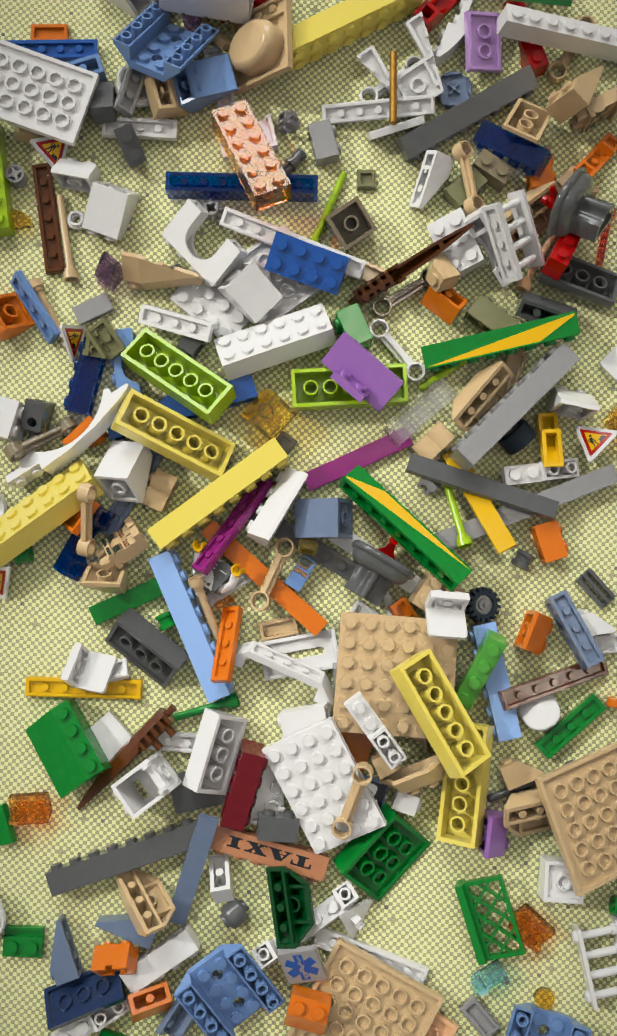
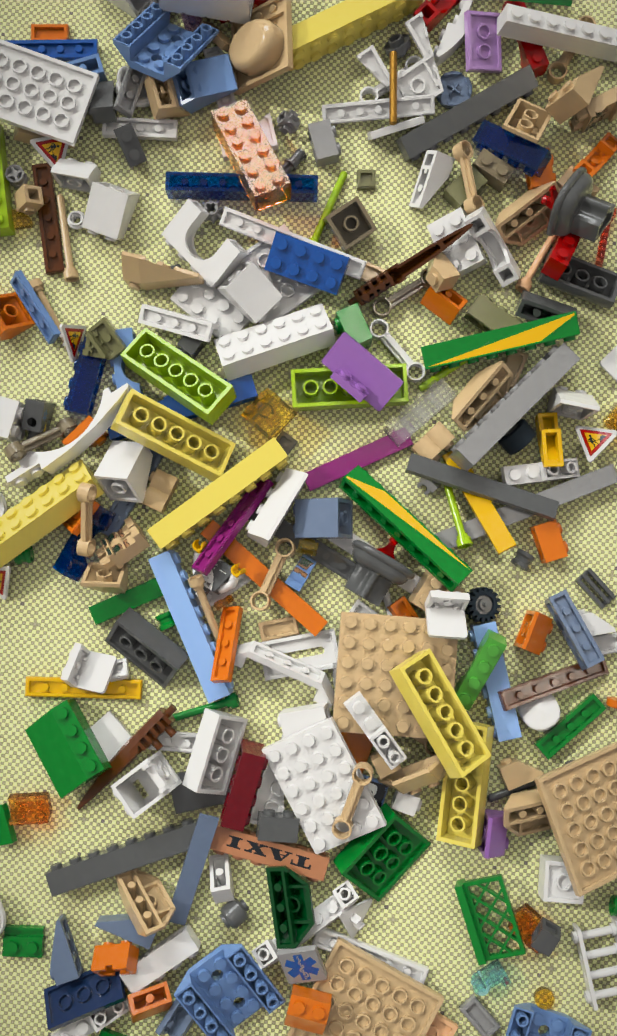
(28, 199): none -> tan brick
(93, 309): light grey tile -> none
(108, 272): slope -> none
(398, 43): none -> dark grey plate
(501, 238): white fence -> none
(546, 937): none -> dark grey brick

